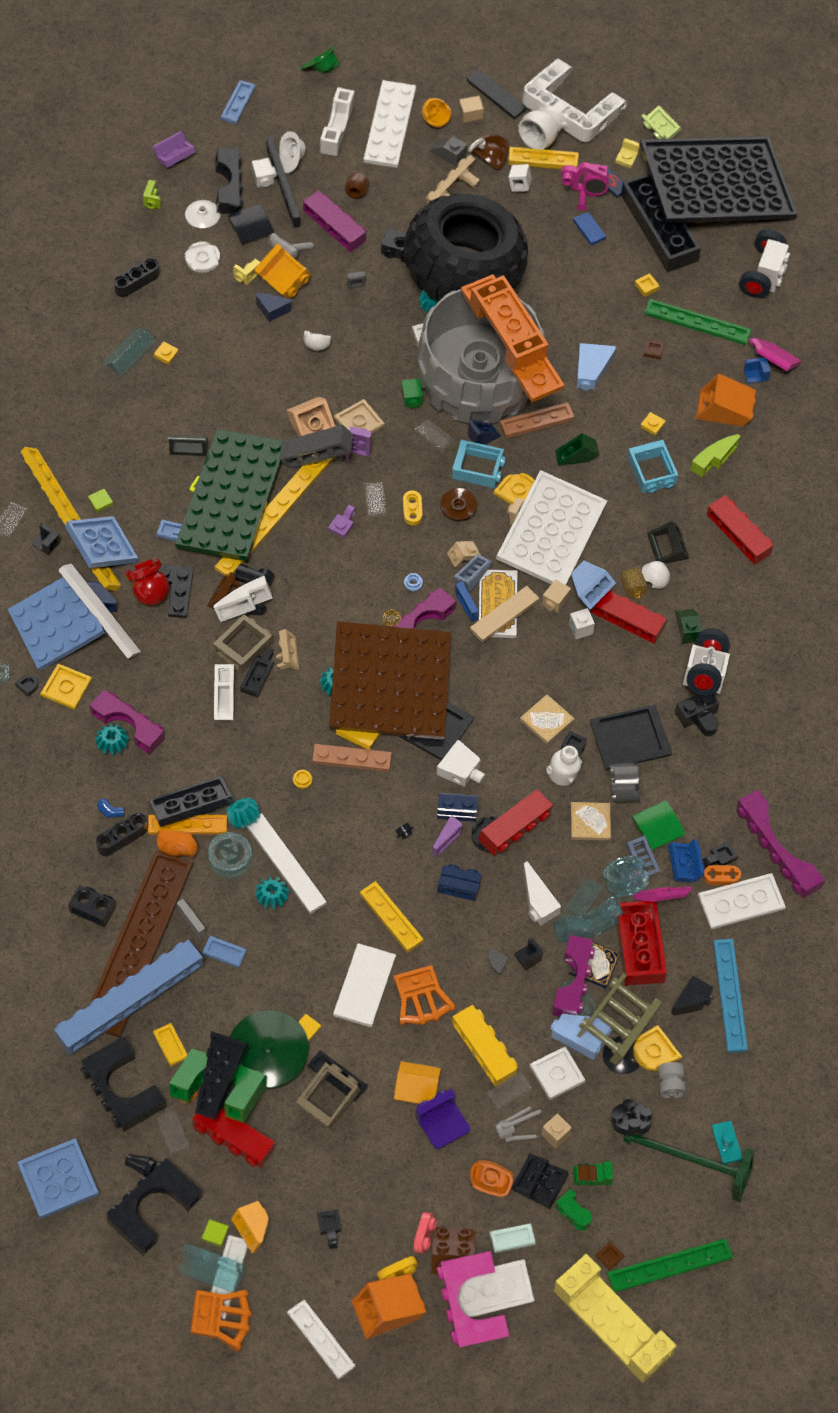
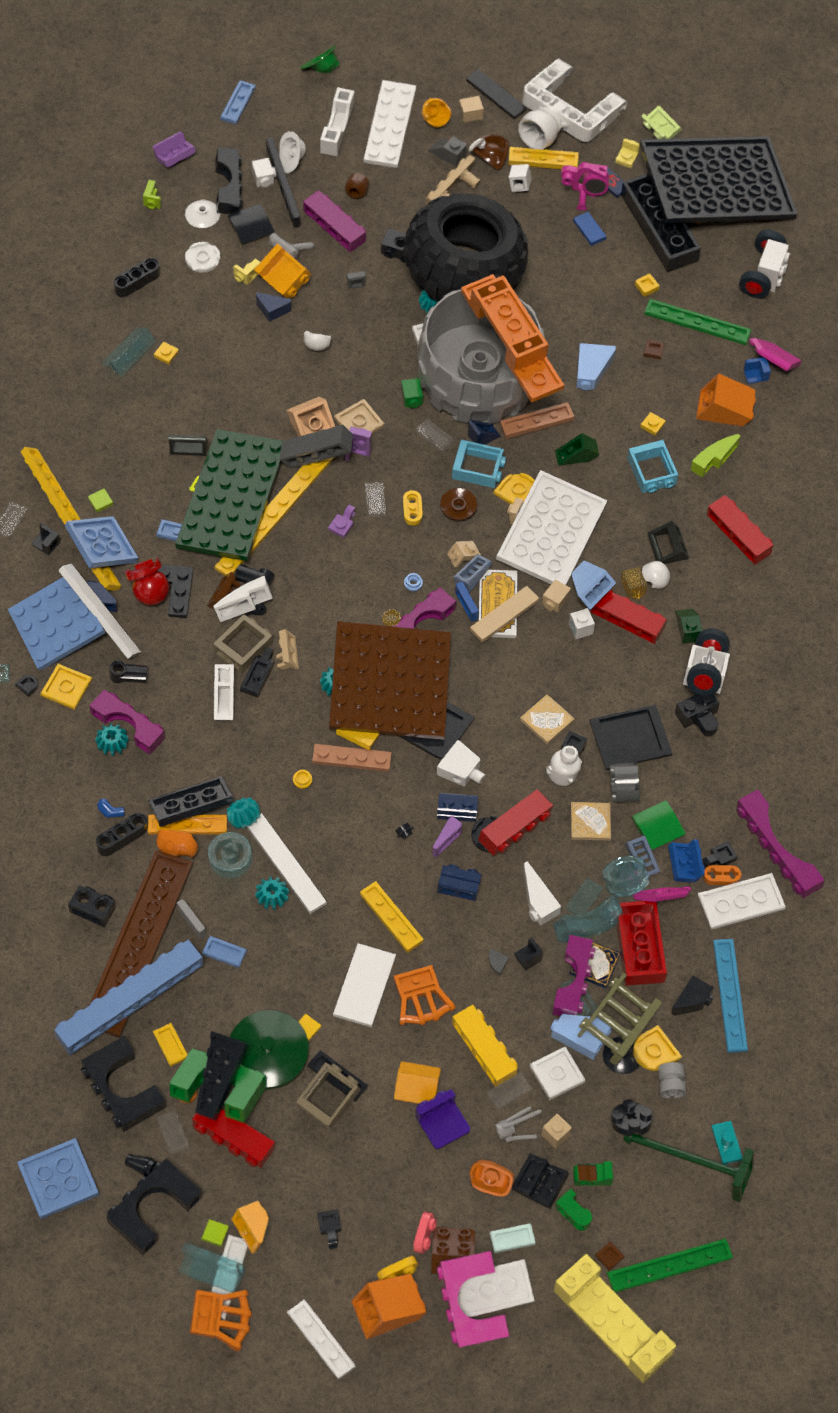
(128, 673): none -> black piece

